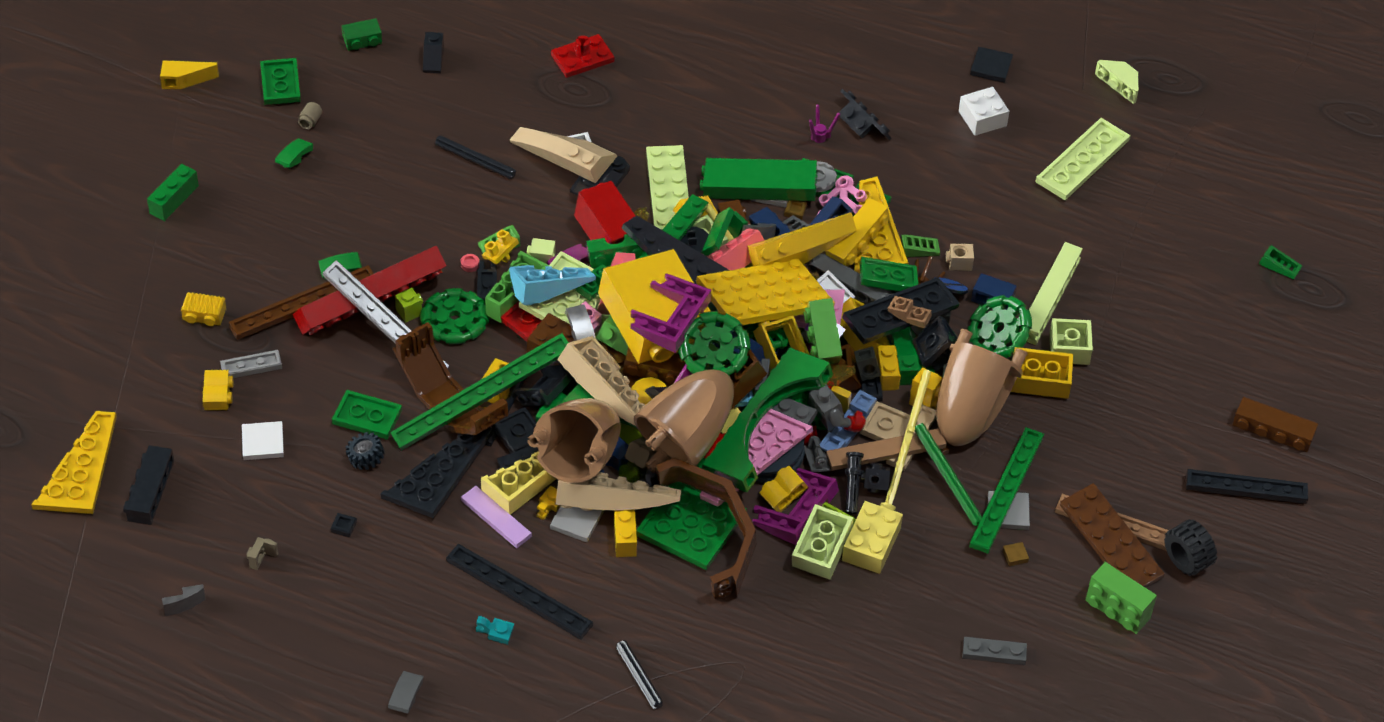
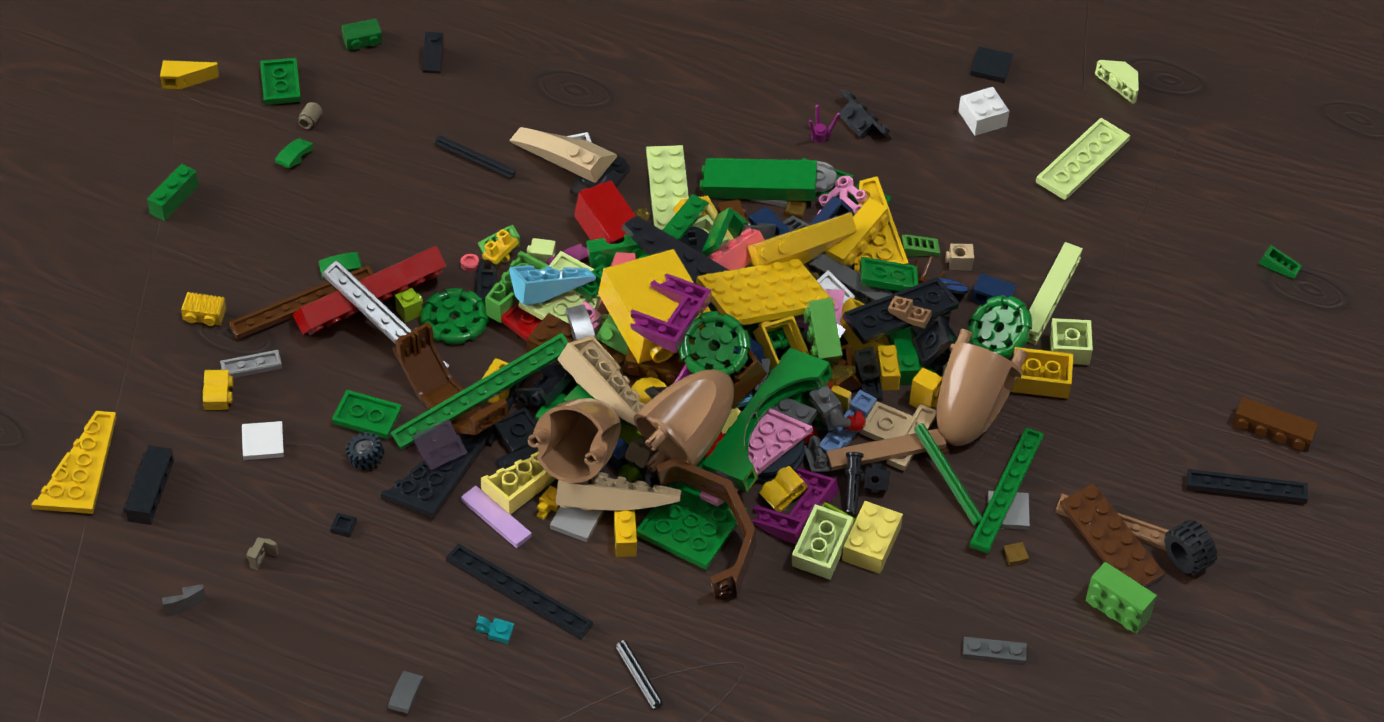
(439, 444): none -> clear purple slope
(582, 55): red plate -> none
(906, 441): light yellow bar -> none

